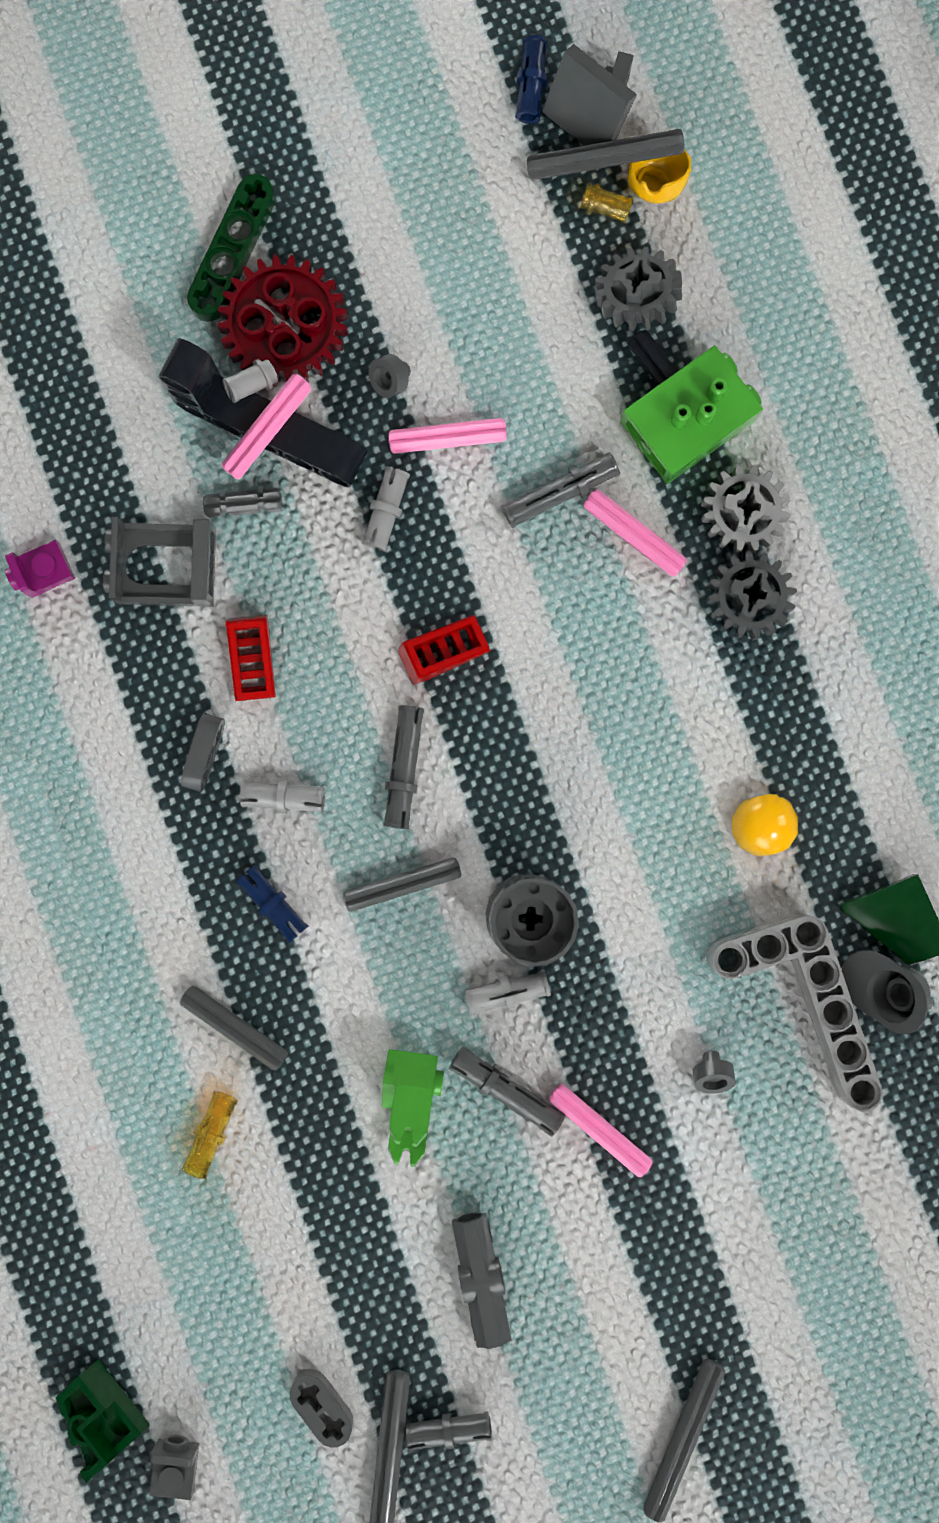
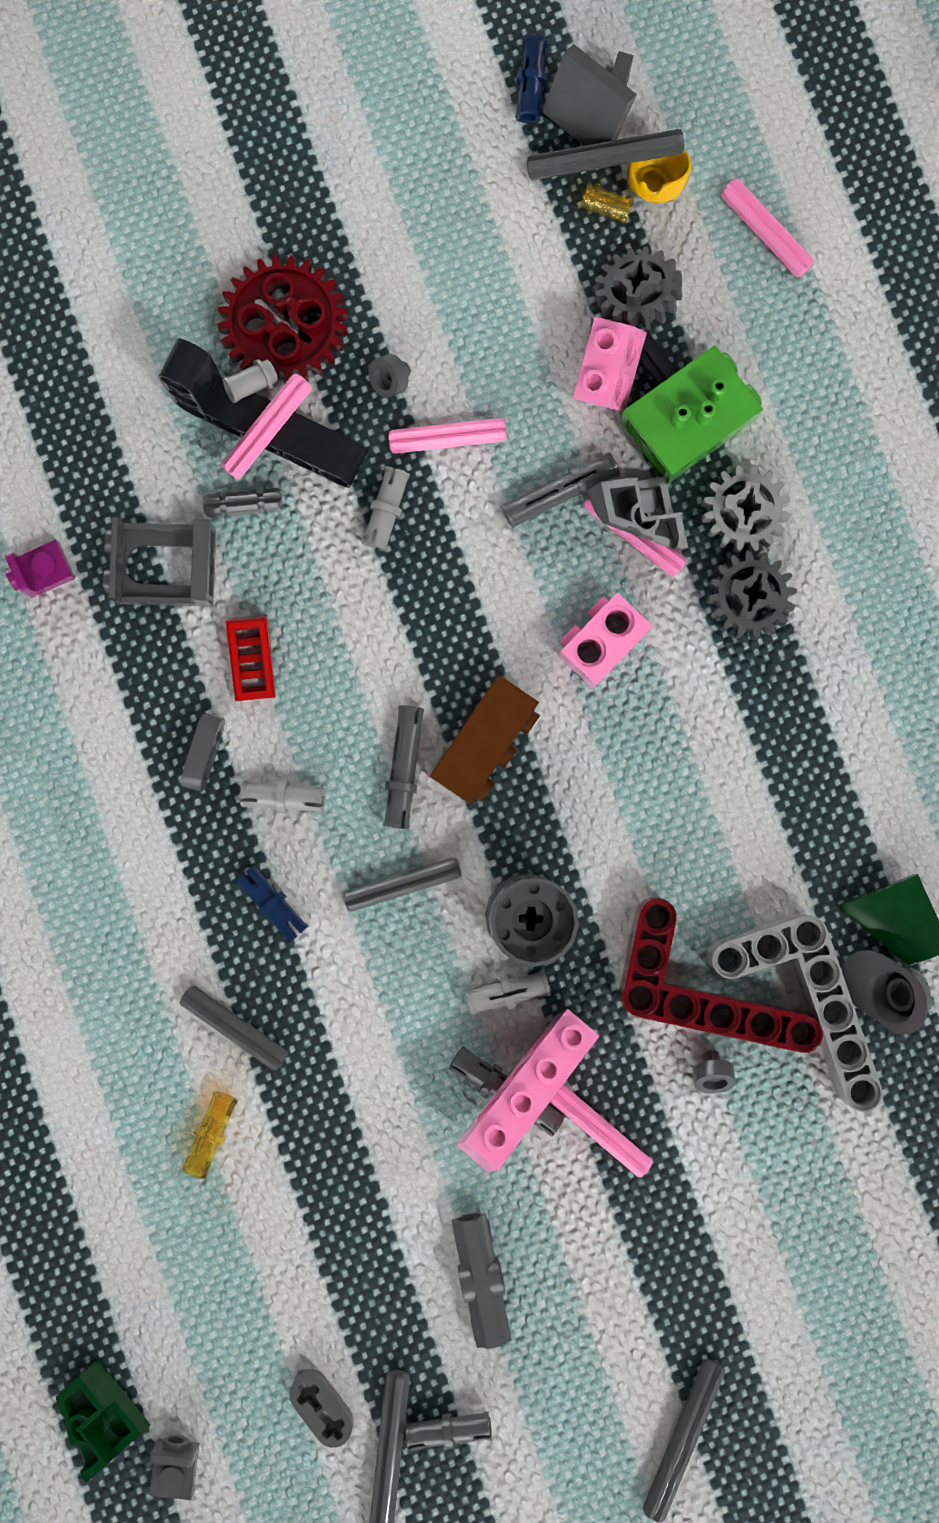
(226, 246): dark green beam -> none
(408, 1090): bright green piece -> none
(412, 664): red slope -> none
(486, 741): none -> reddish brown brick
(527, 1091): none -> bright pink brick
(609, 364): none -> bright pink brick
(611, 646): none -> bright pink brick
(640, 509): none -> dark grey slope
(701, 1002): none -> dark red beam
(765, 825): yellow hair -> none
(767, 227): none -> bright pink axle

